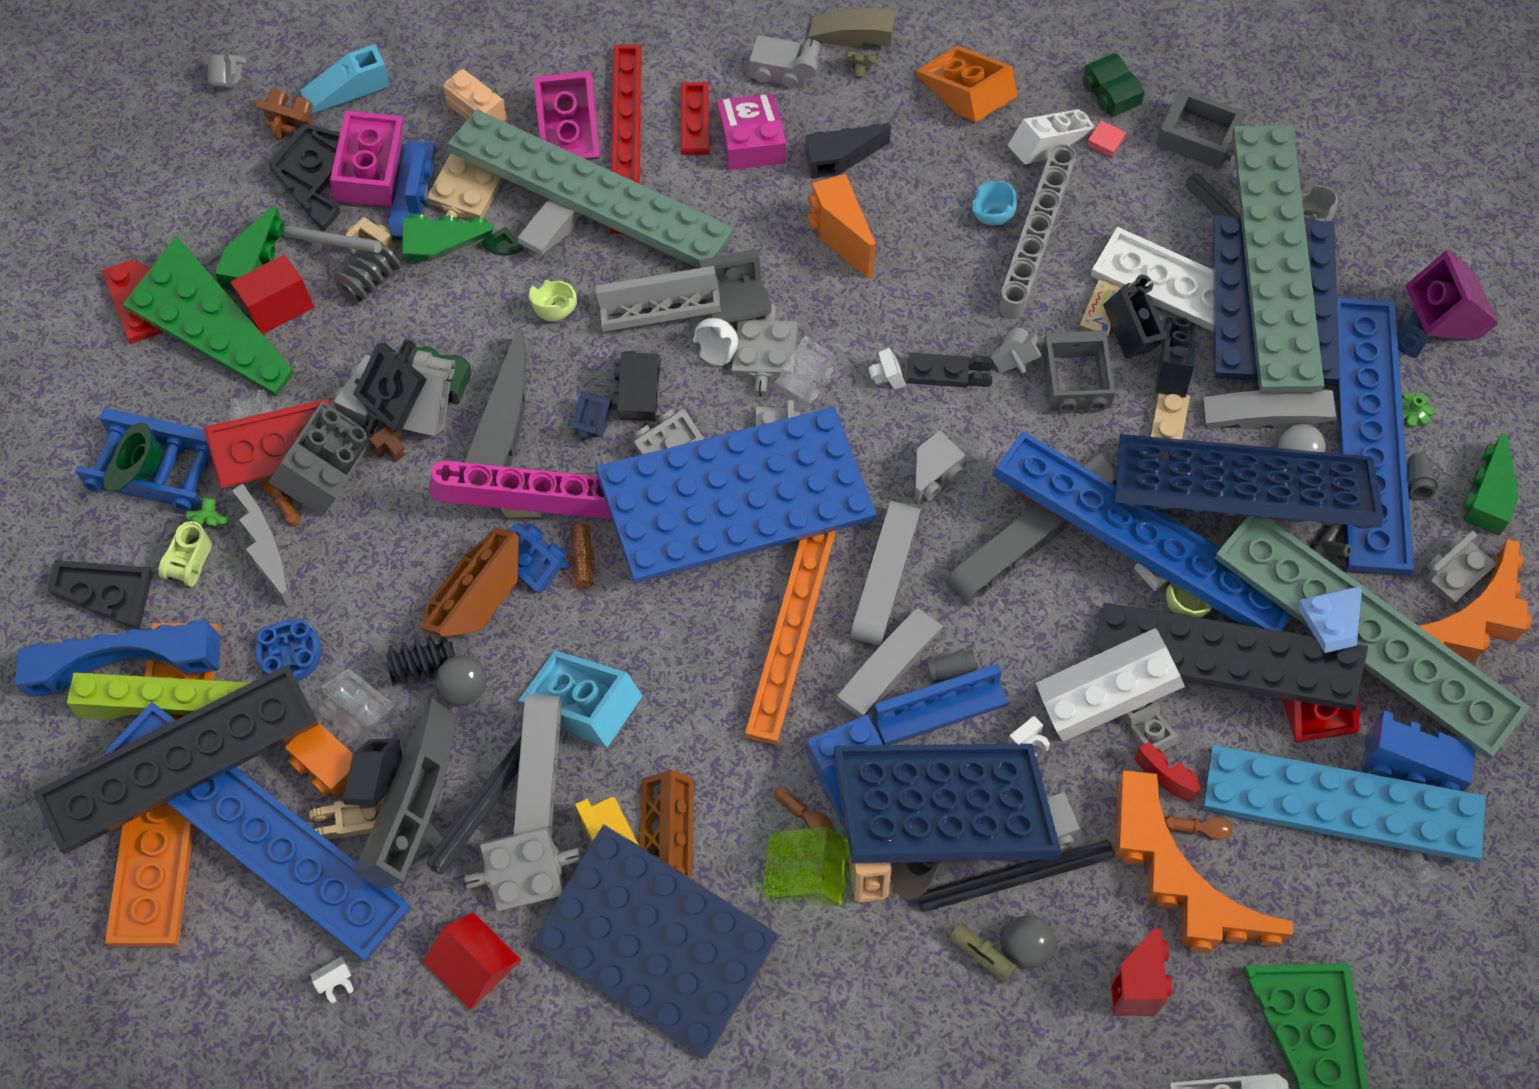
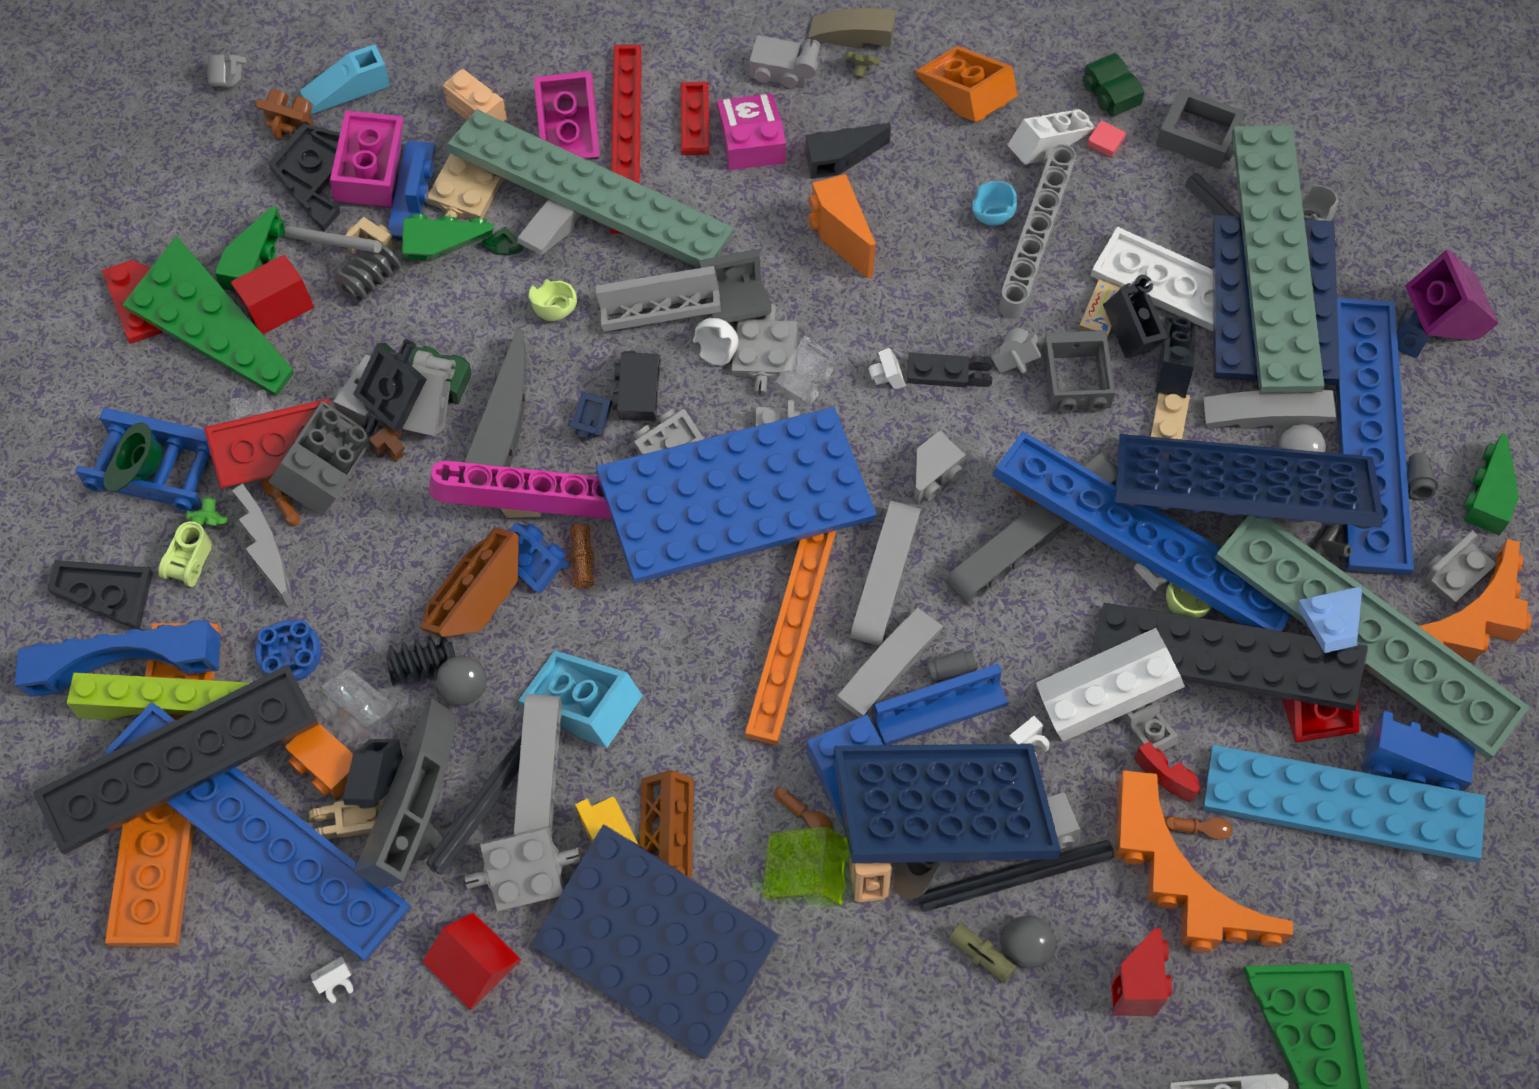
(1415, 410): bright green plant -> none

